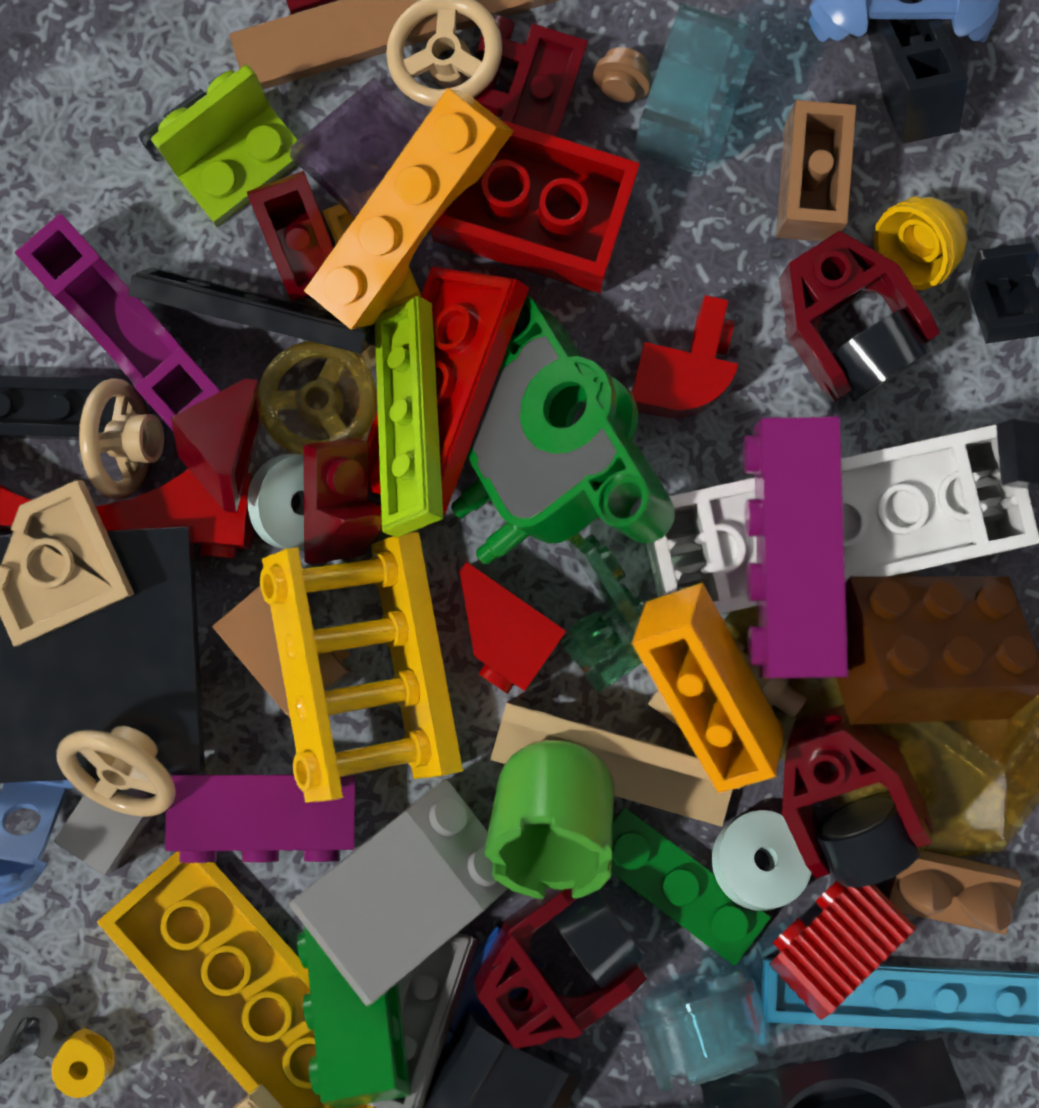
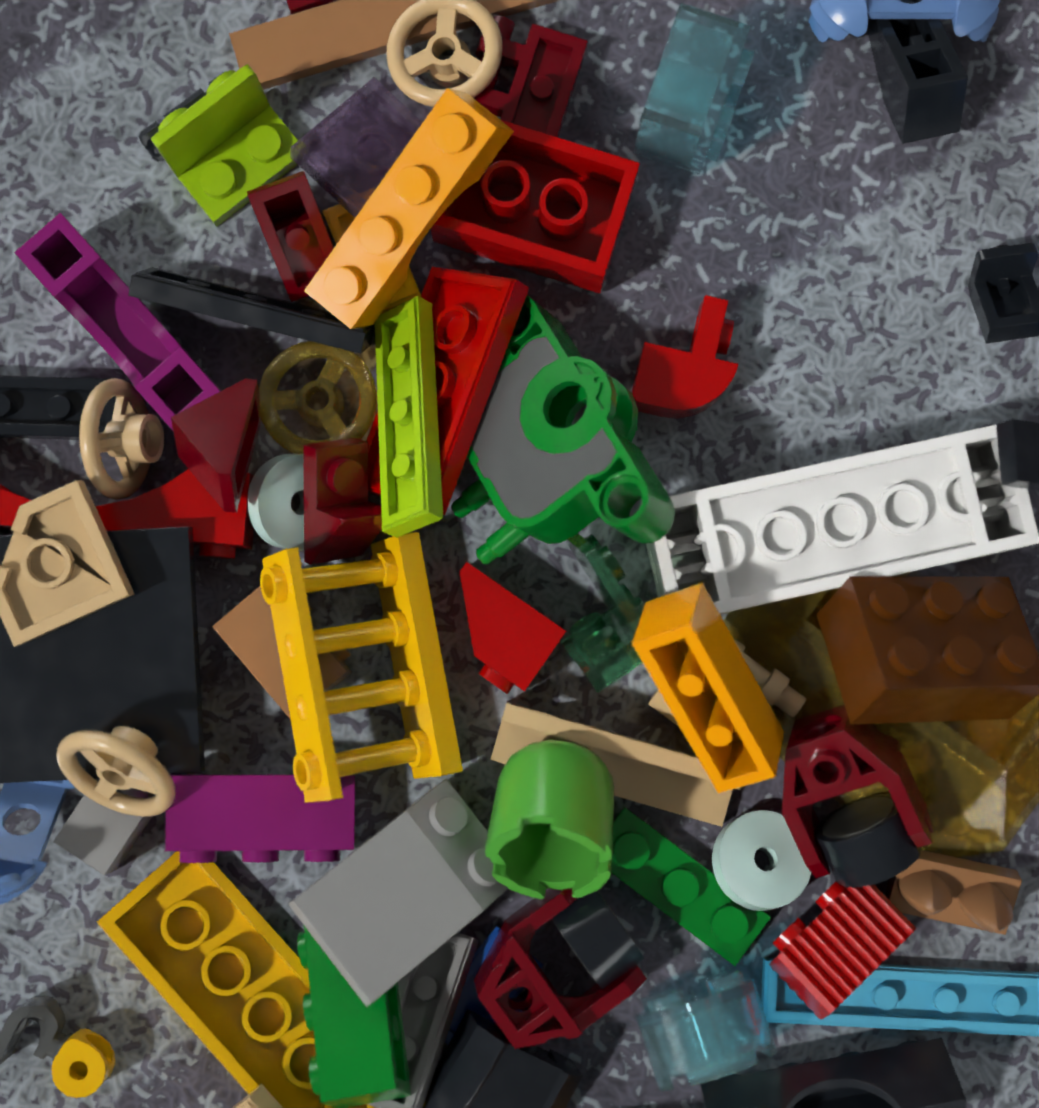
(623, 75): medium nougat plate -> none
(797, 548): magenta brick -> none
(815, 170): medium nougat brick -> none
(876, 352): dark red piece -> none
(923, 238): yellow helmet -> none

